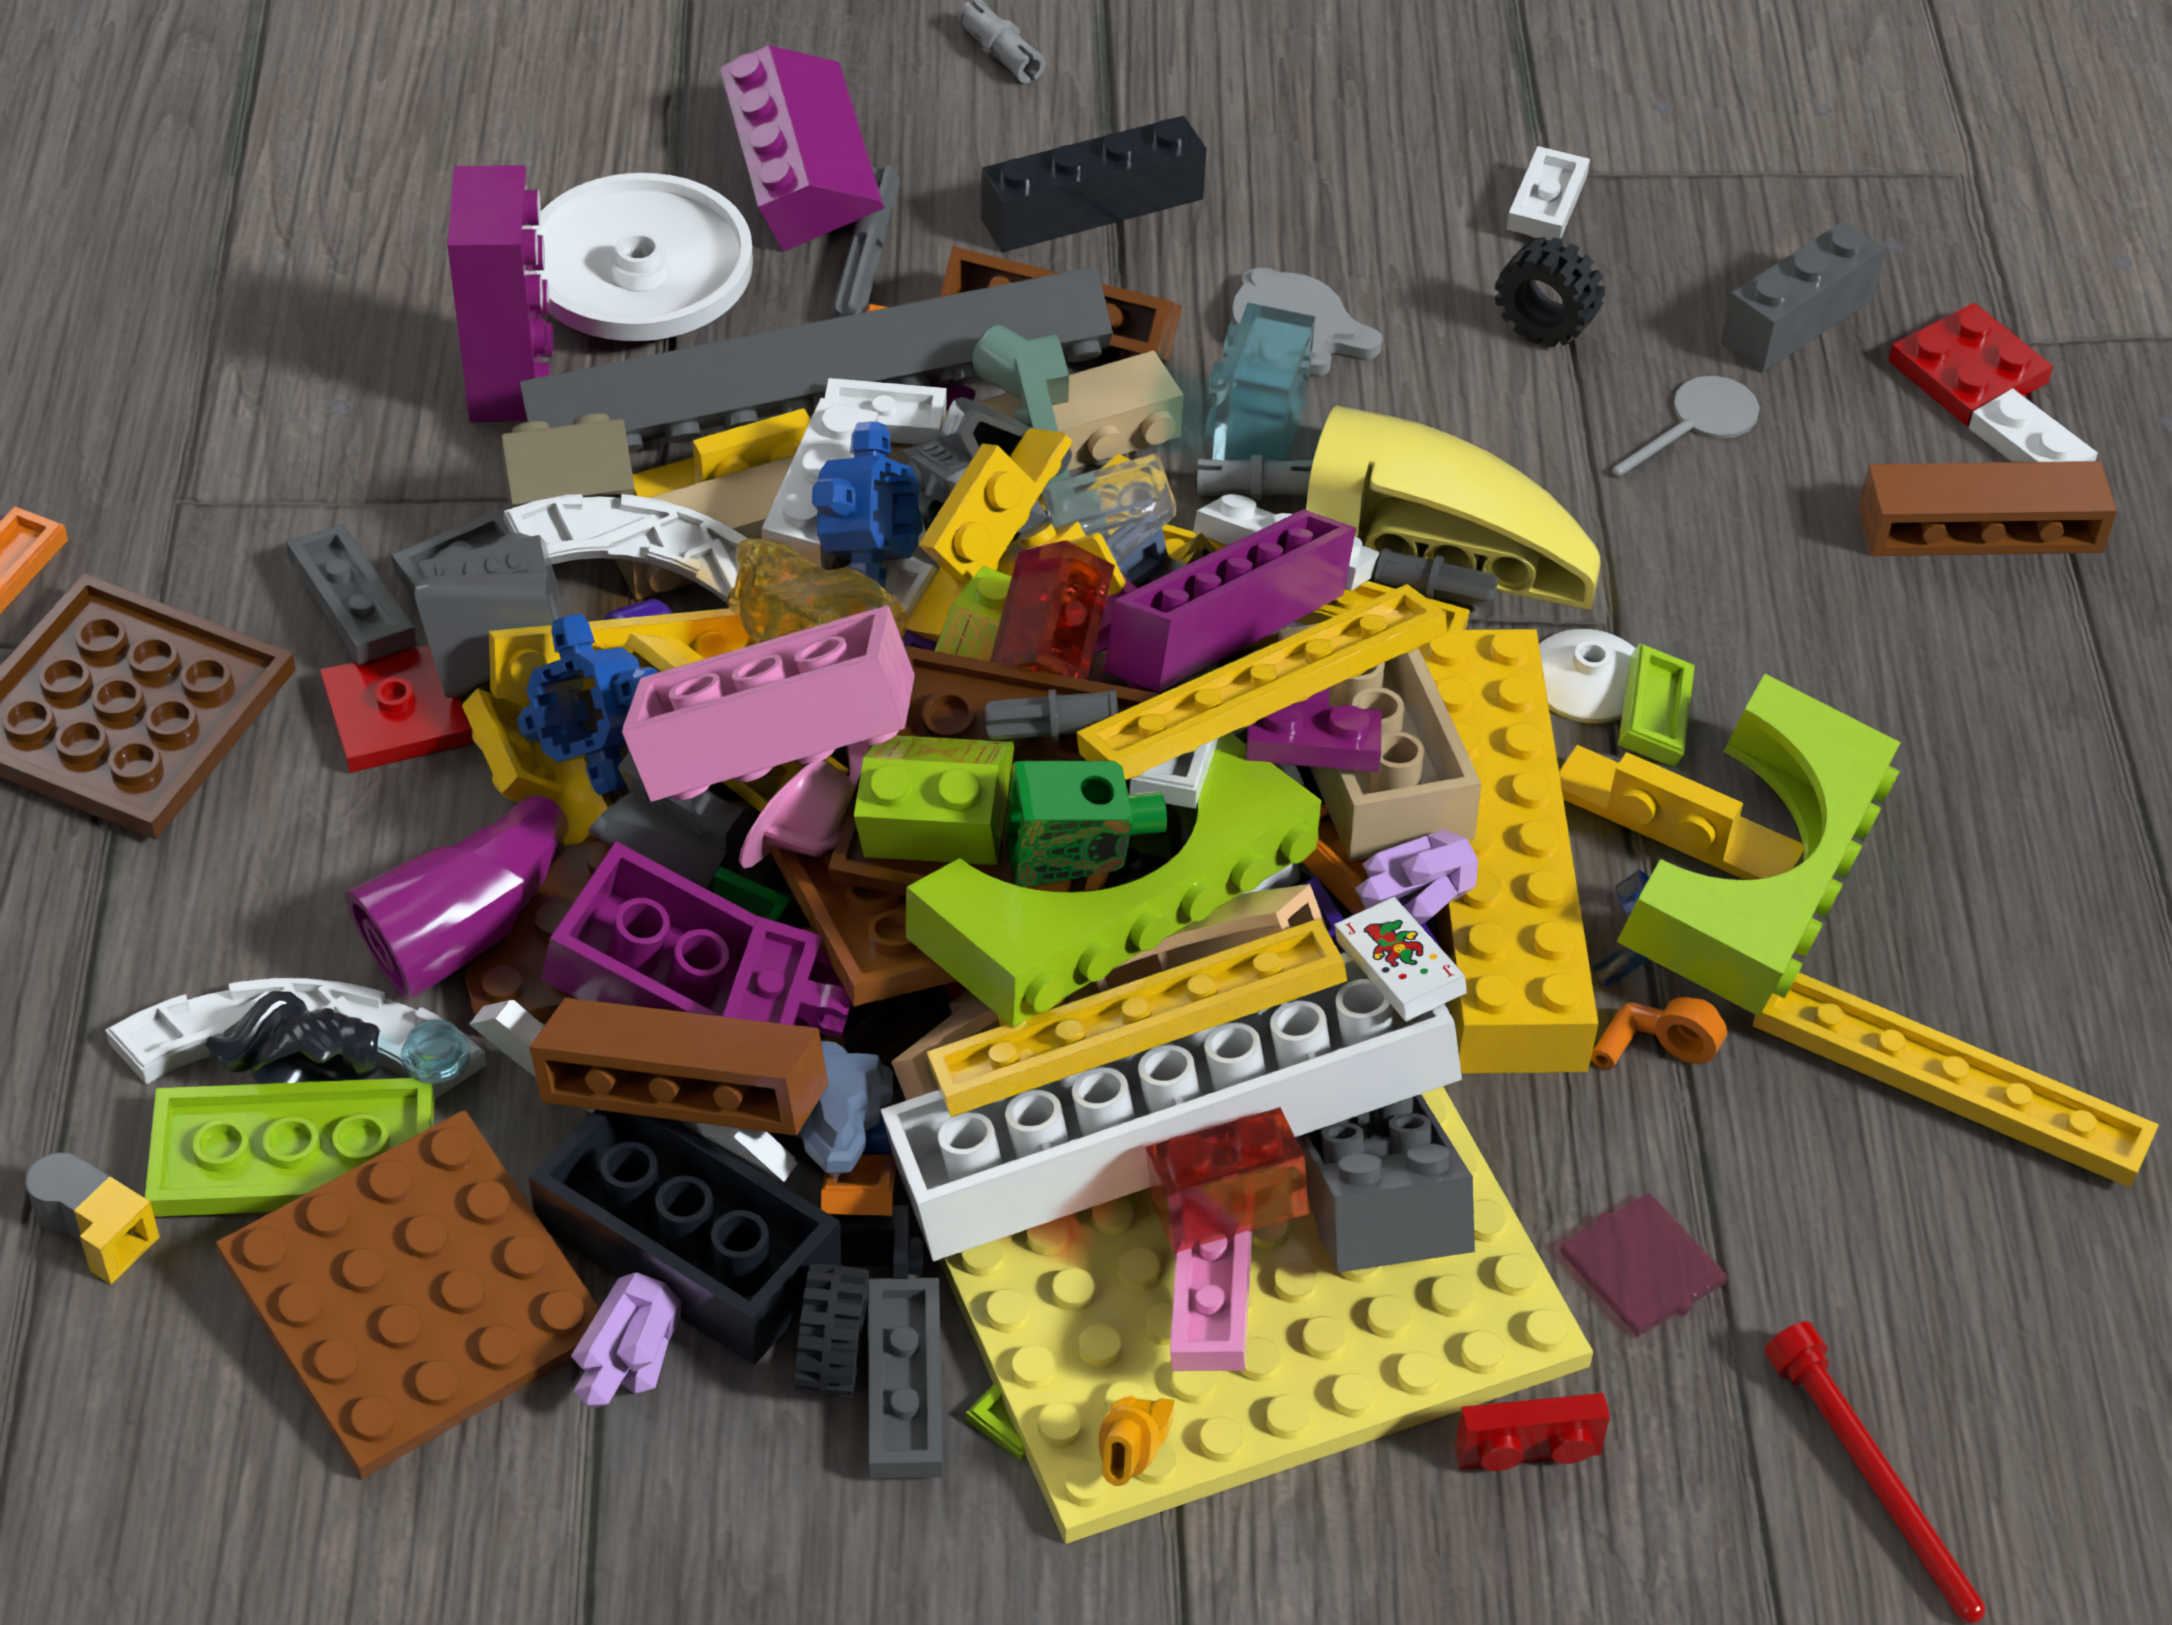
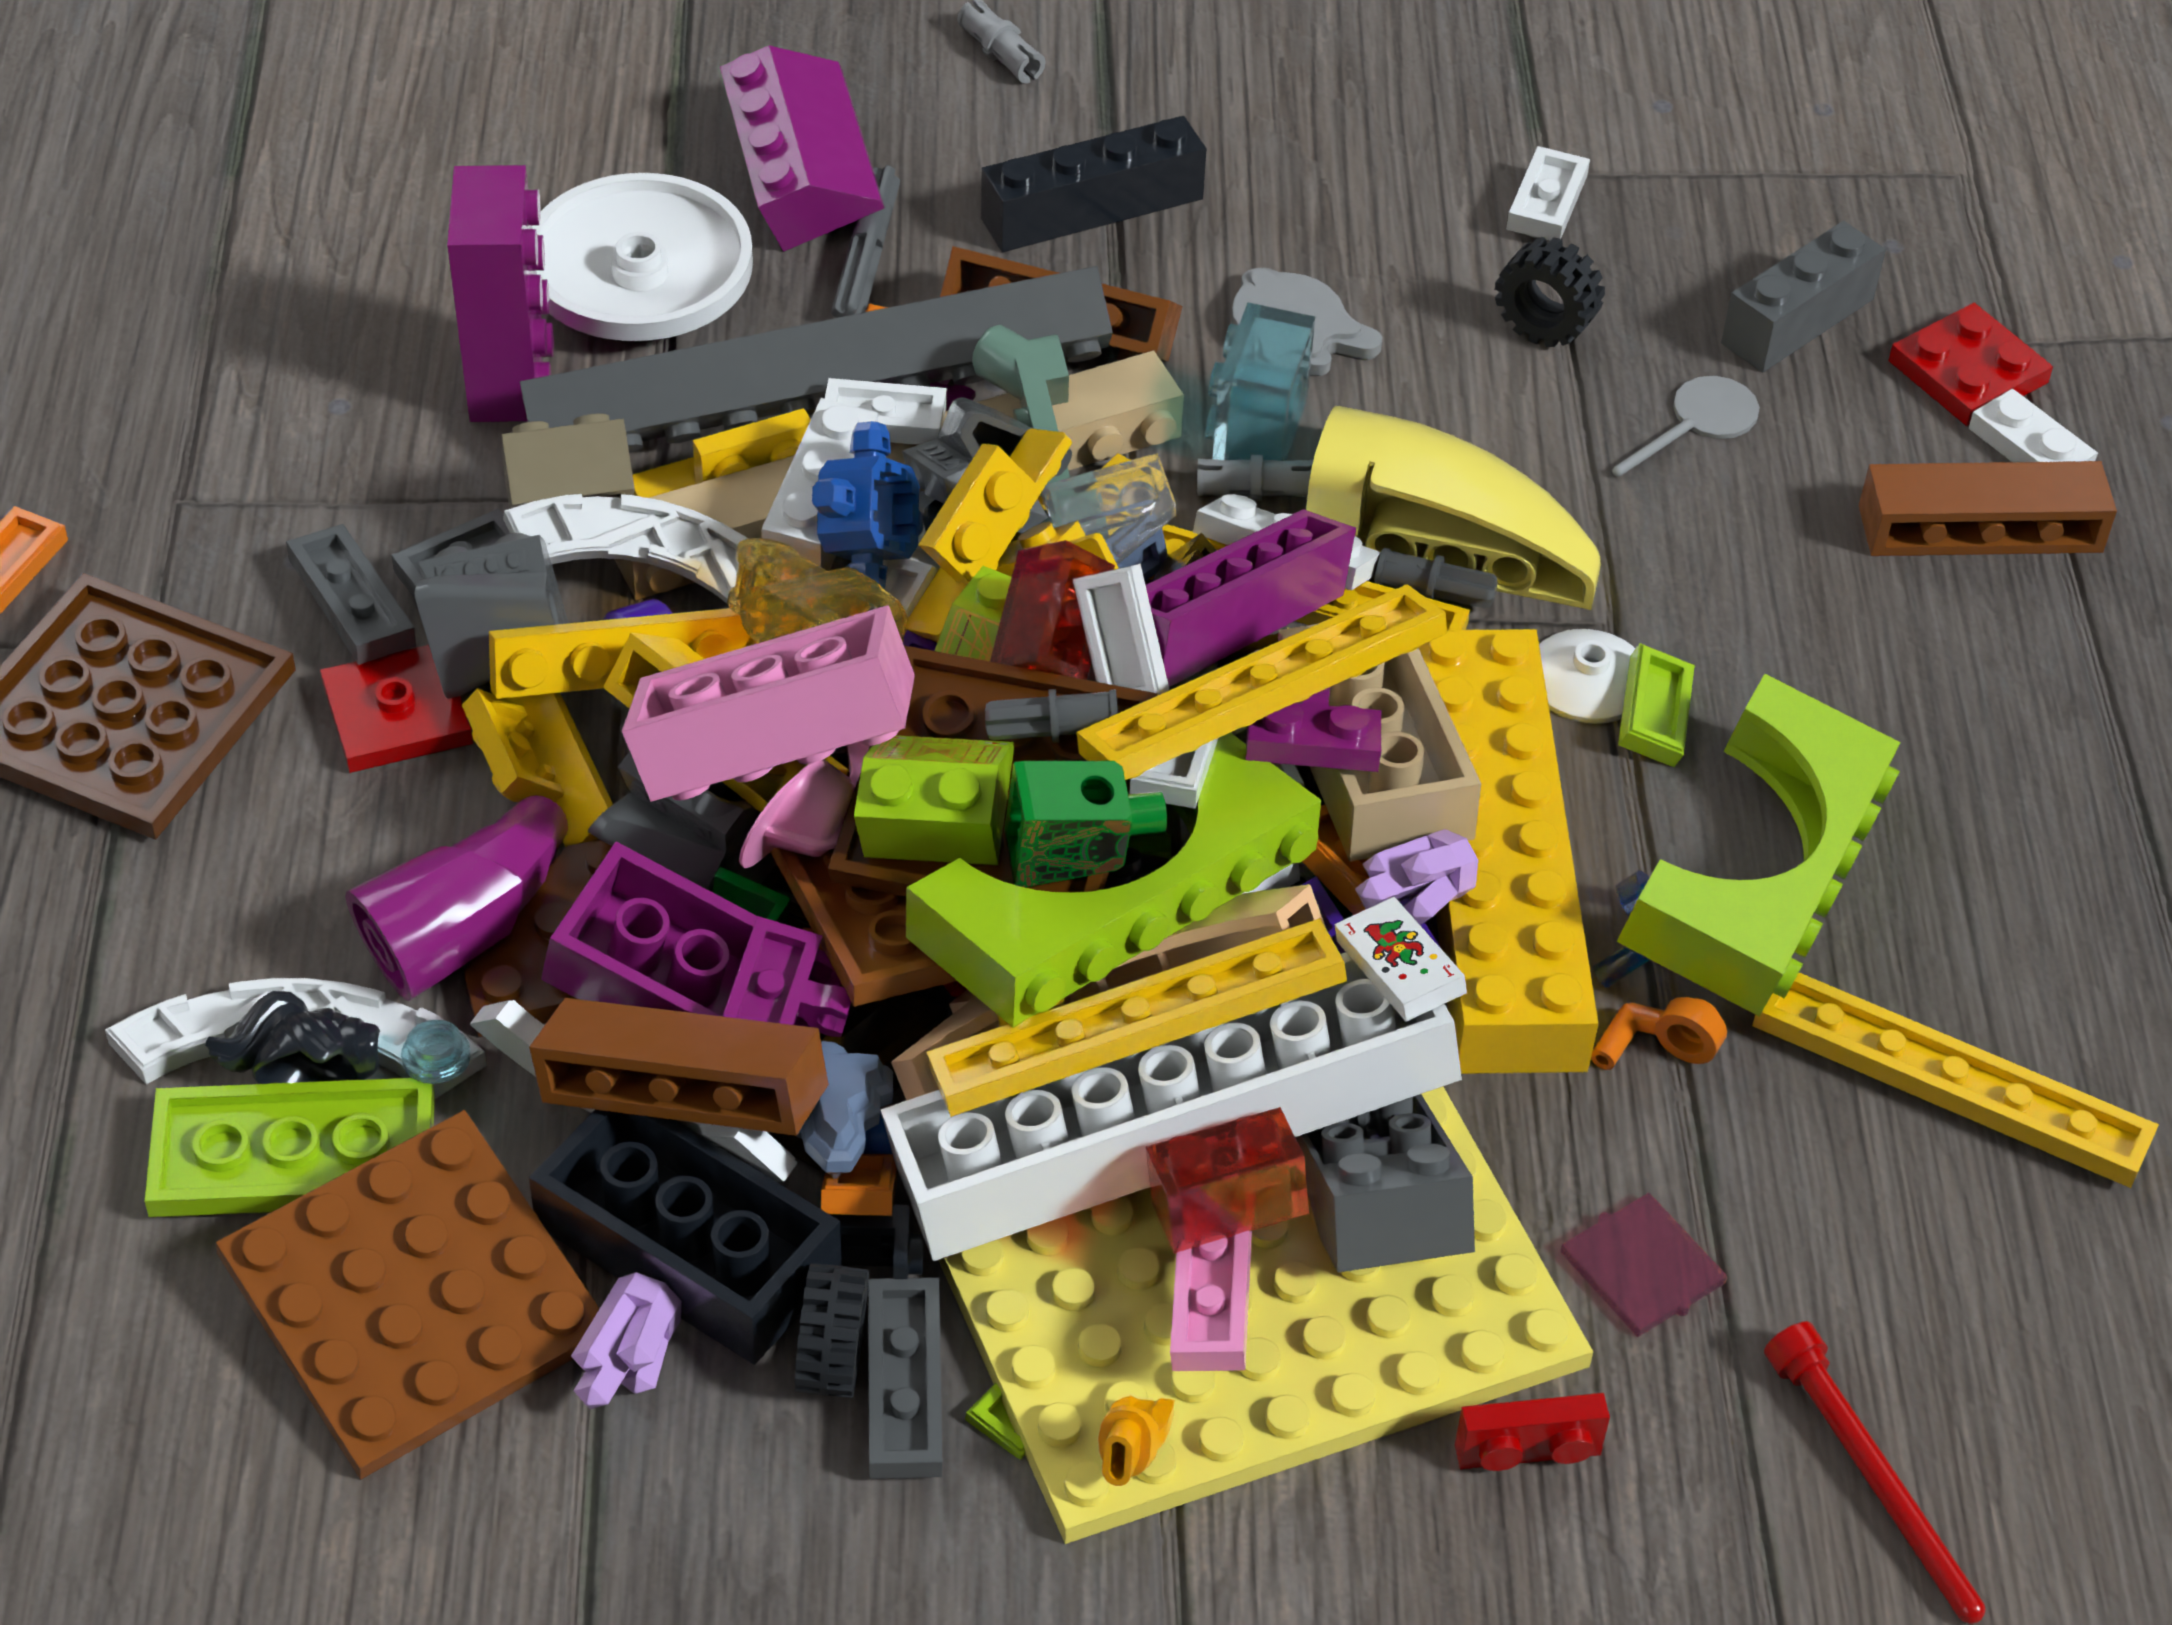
(94, 1209): leg -> none
(559, 717): blue piece -> none
(1121, 629): none -> white tile
(1677, 813): yellow bracket -> none

